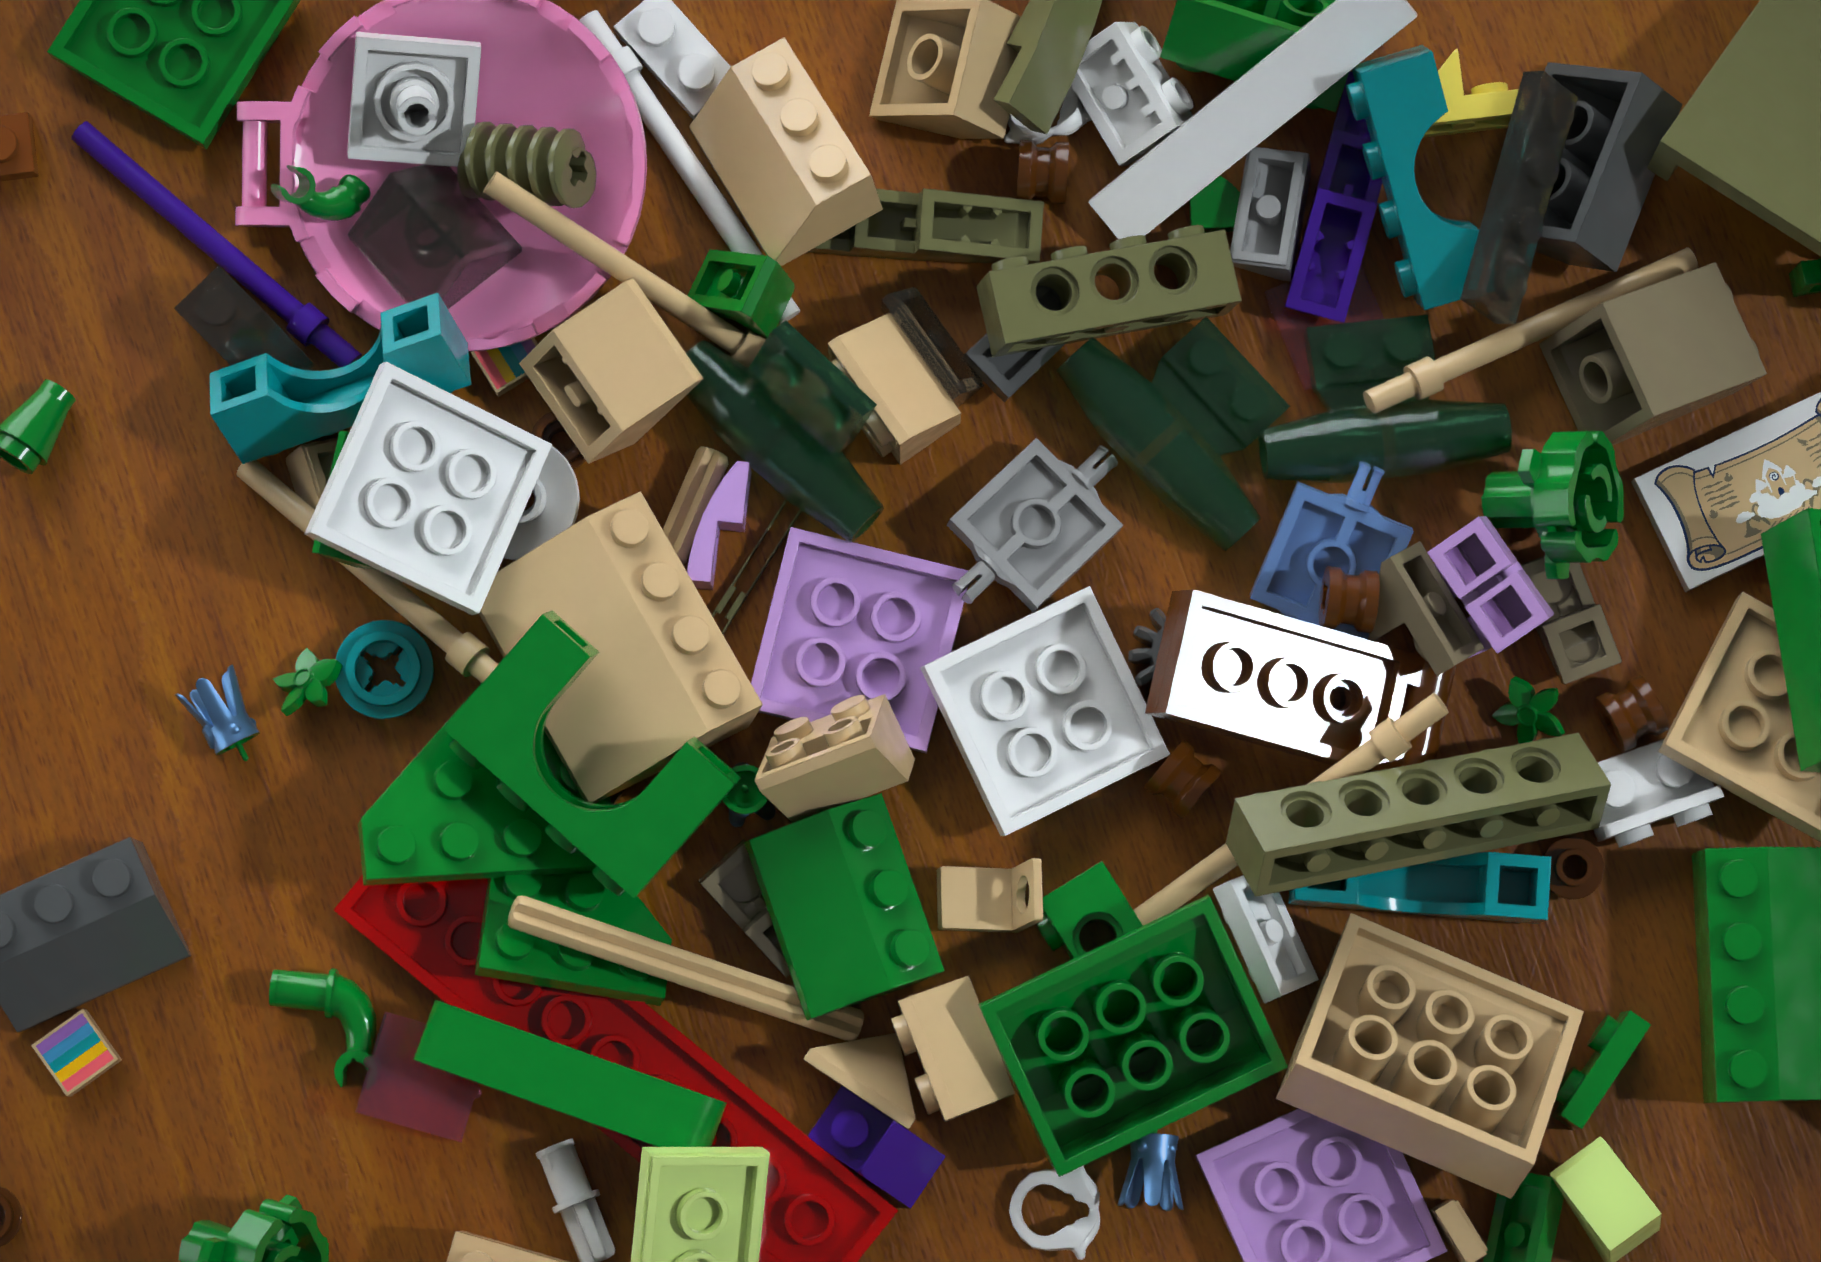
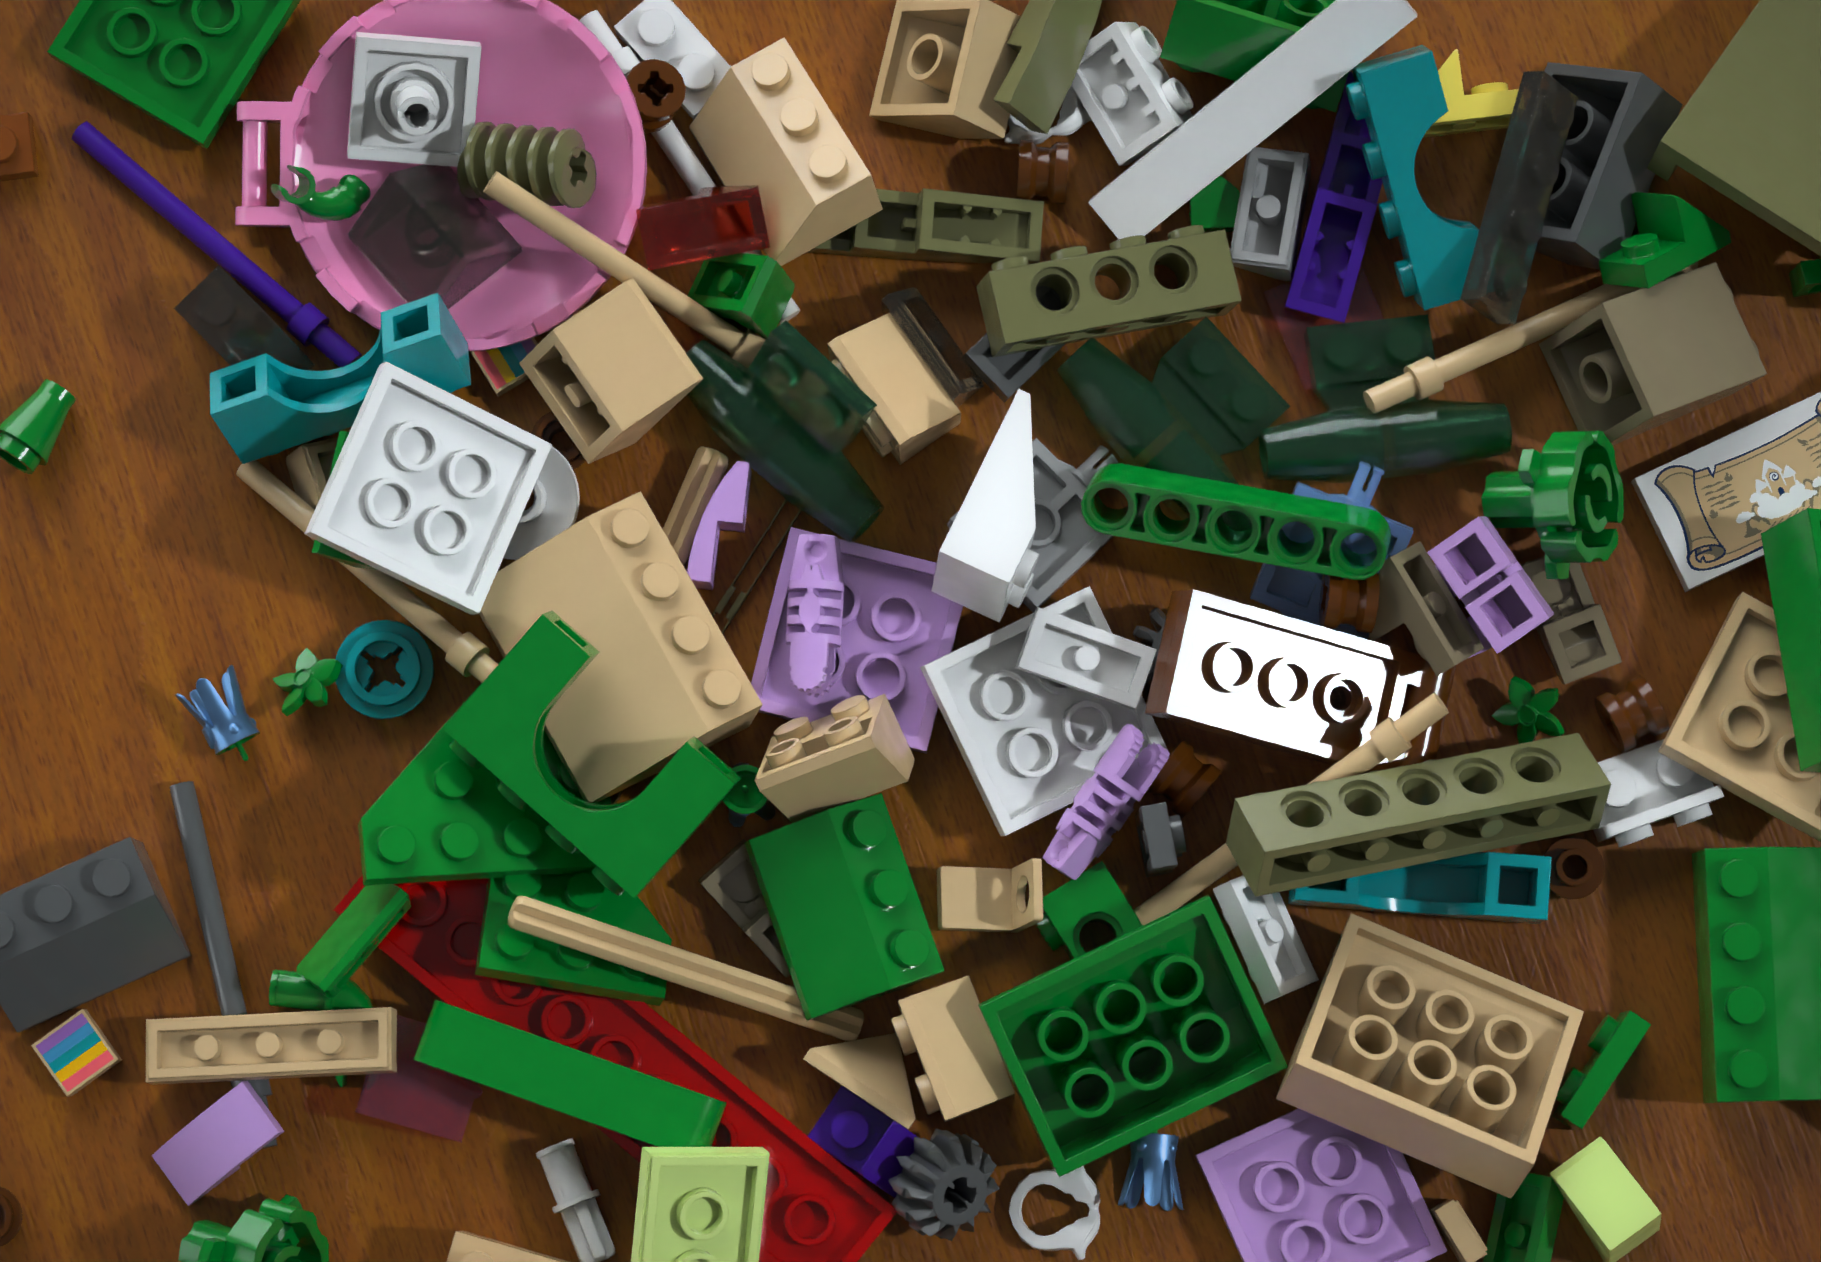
(211, 913): none -> dark grey bar
(217, 1142): none -> lavender slope
(271, 1046): none -> tan tile
(353, 937): none -> green slope
(654, 110): none -> reddish brown wheel
(703, 226): none -> clear red slope
(815, 612): none -> lavender hinge
(943, 1184): none -> dark grey gear
(988, 547): none -> white slope
(1086, 658): none -> white plate
(1105, 802): none -> lavender hinge
(1159, 838): none -> dark grey plate
(1265, 509): none -> green beam
(1668, 241): none -> green slope

